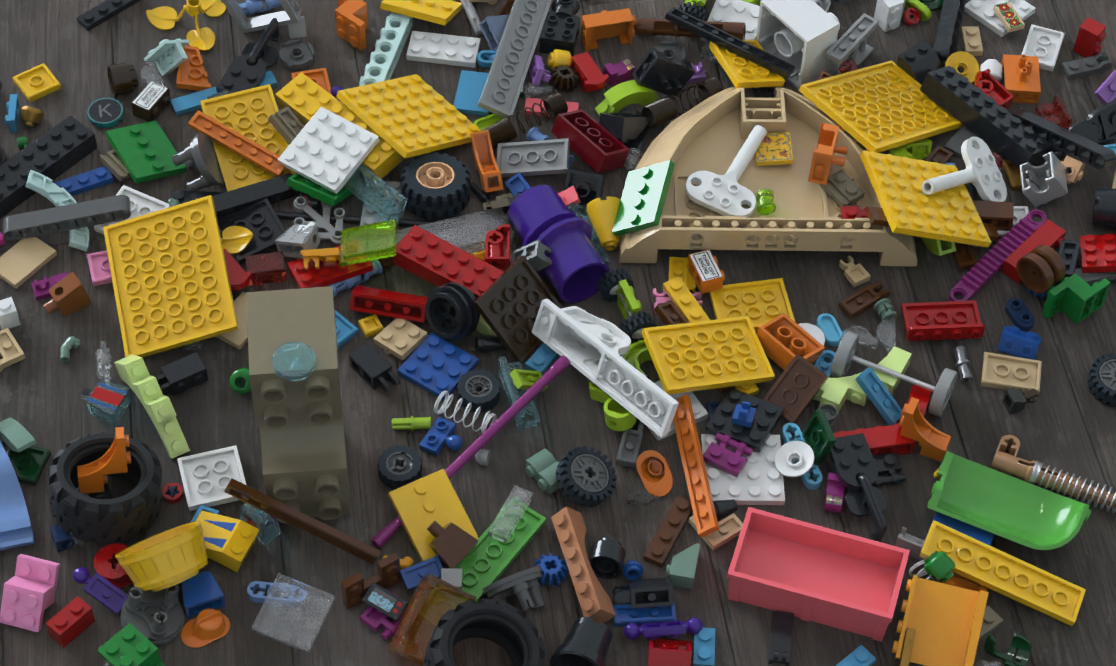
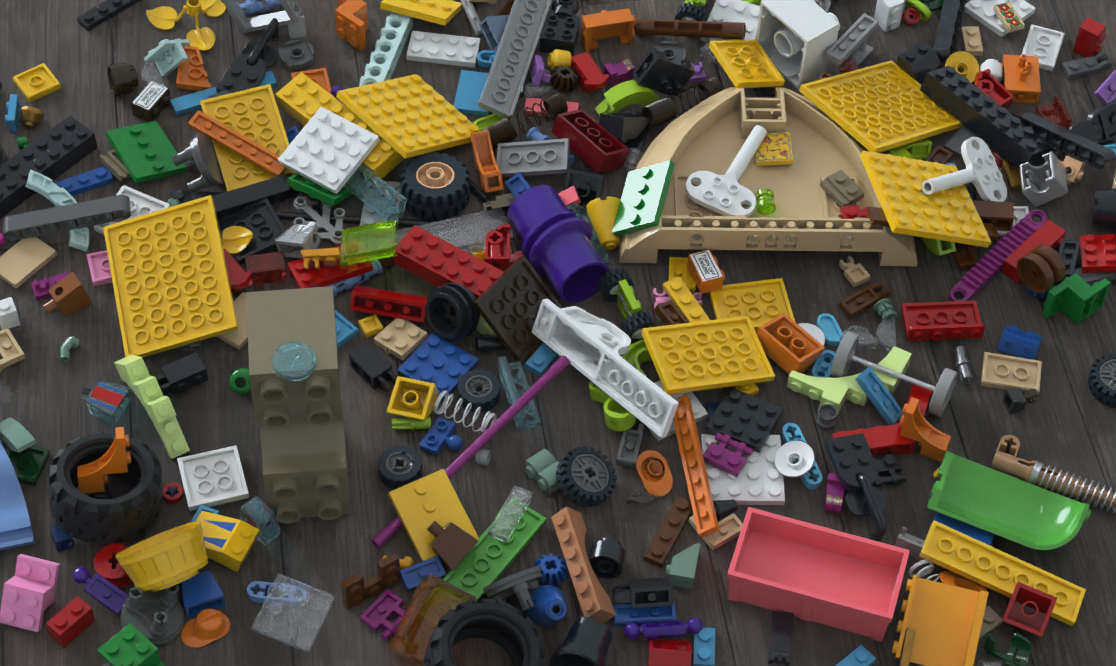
(103, 361): clear piece -> none
(105, 112): tile -> none
(286, 124): dark tan plate -> none
(302, 521): reddish brown tile -> none
(385, 601): tile -> none
(412, 398): none -> yellow slope
(452, 576): light grey slope -> none
(525, 378): lime plate -> none
(534, 254): dark grey hinge -> none
(544, 599): none -> blue cone
(632, 570): blue plate -> none
(730, 42): black tile -> none
(744, 414): blue tile -> none
(796, 387): reddish brown plate -> none
(819, 436): dark green tile -> none
(824, 156): orange piece -> none
(939, 566): green head -> none
(1018, 313): dark blue plate -> none
(1029, 609): none -> red slope

